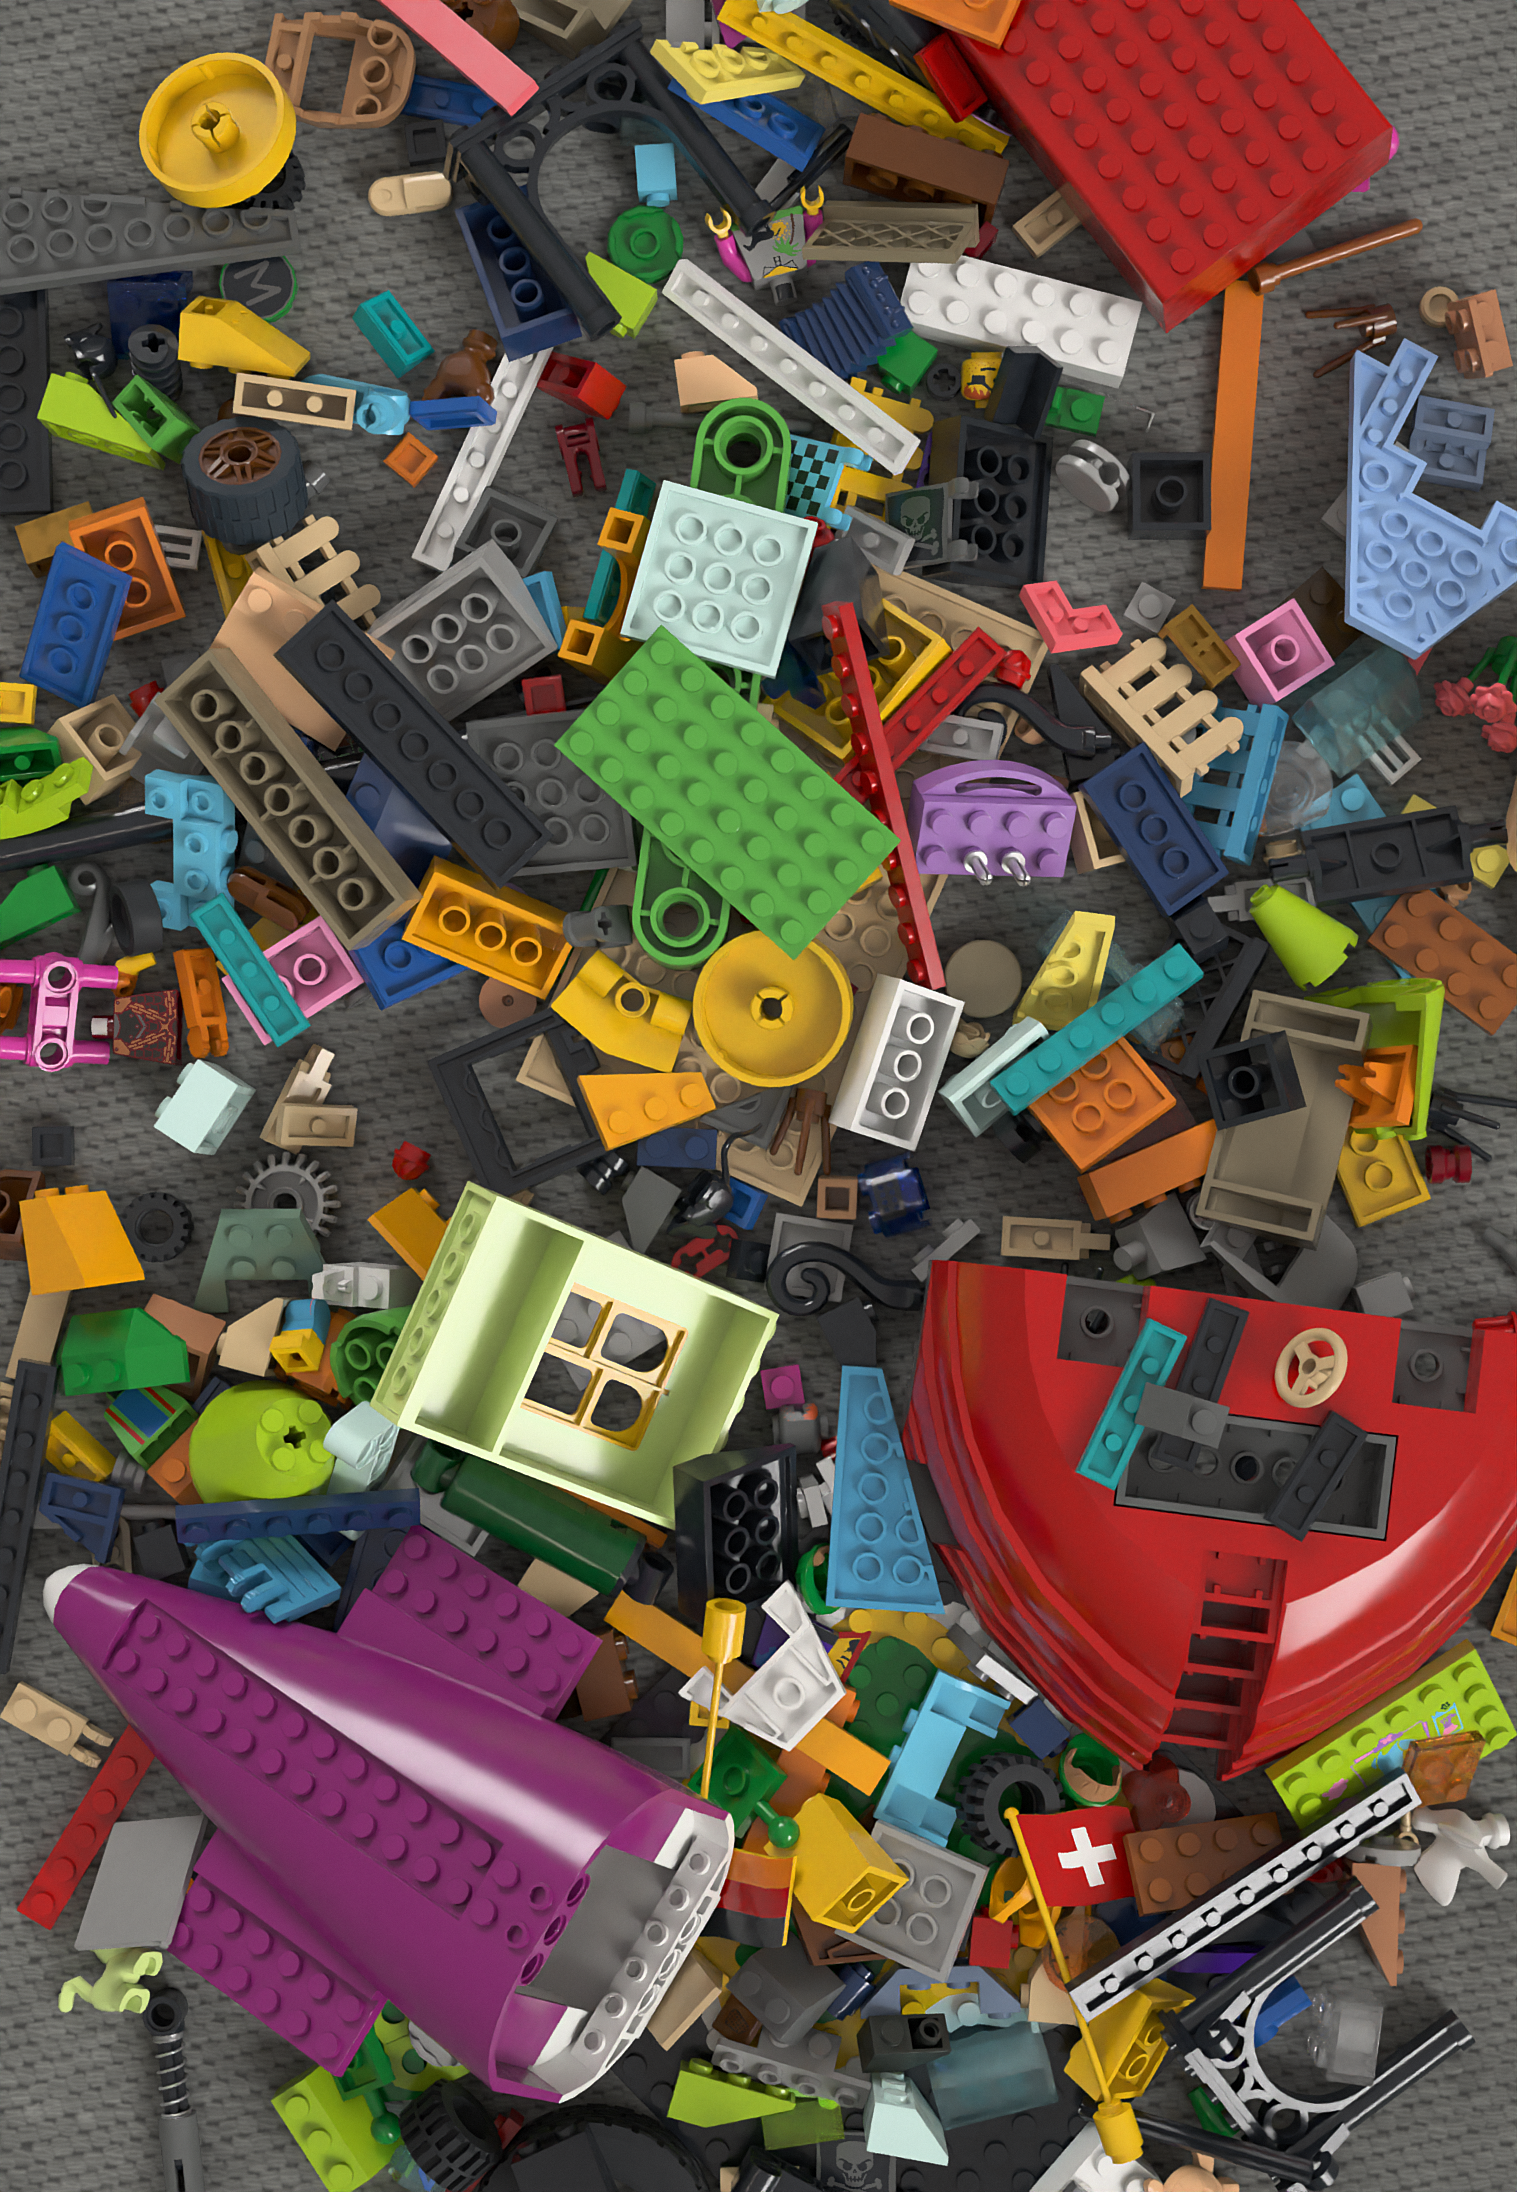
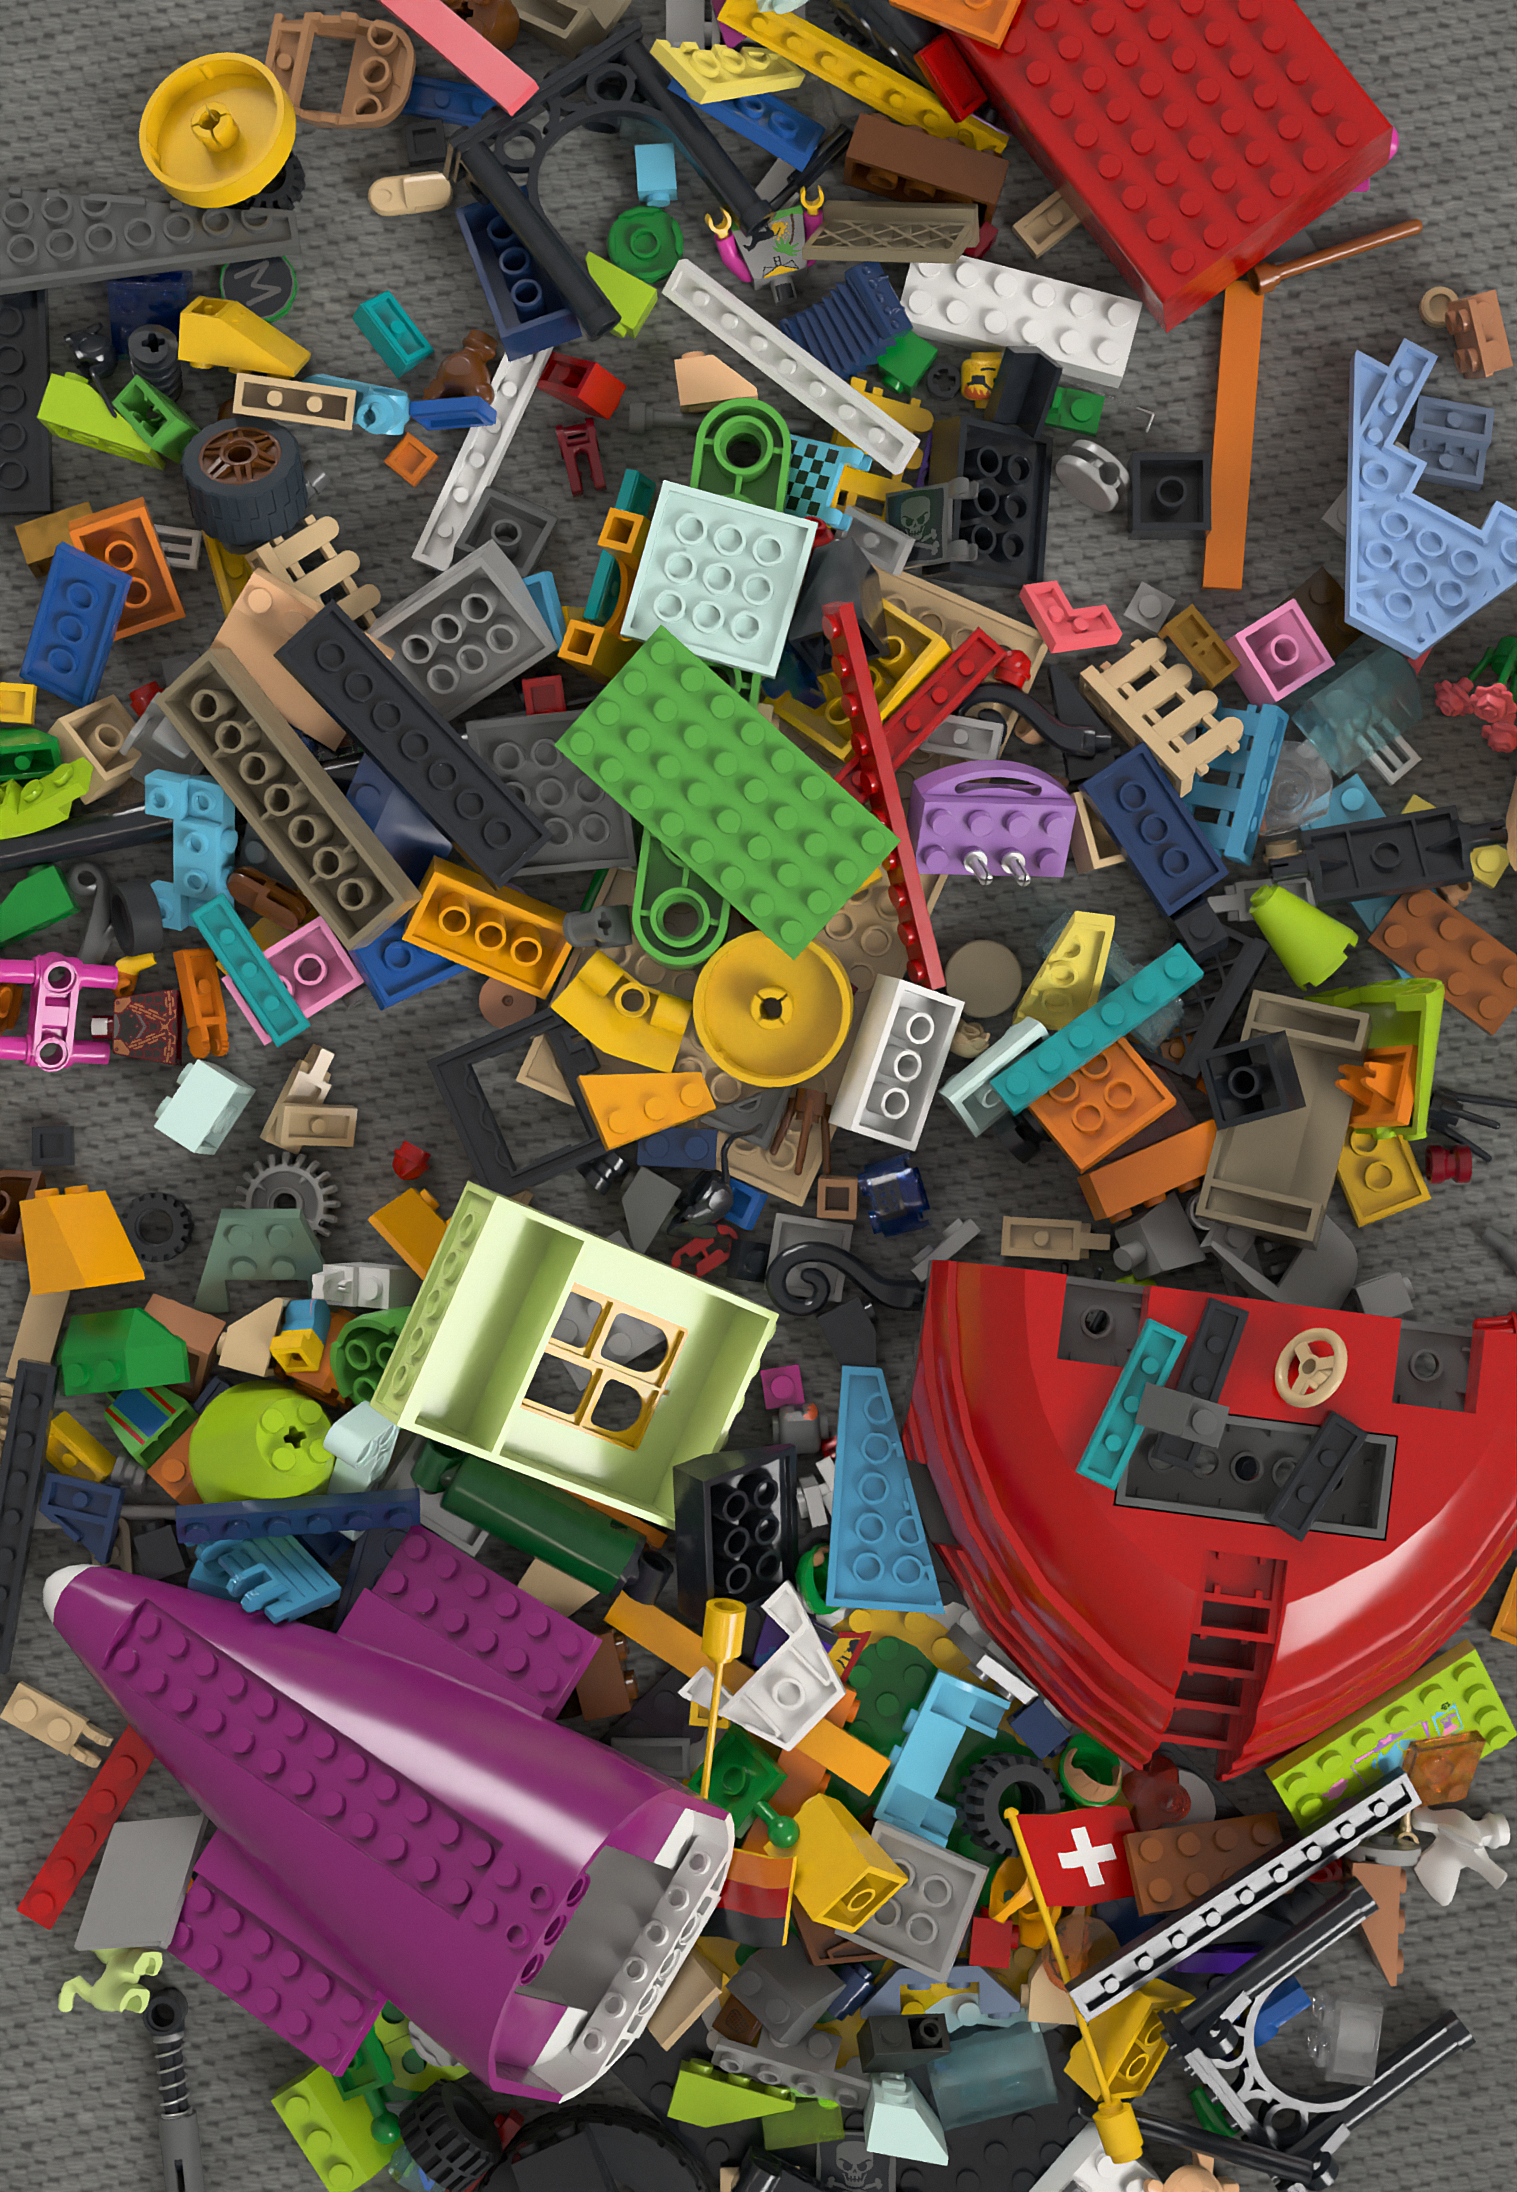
(1372, 322): reddish brown plant -> none

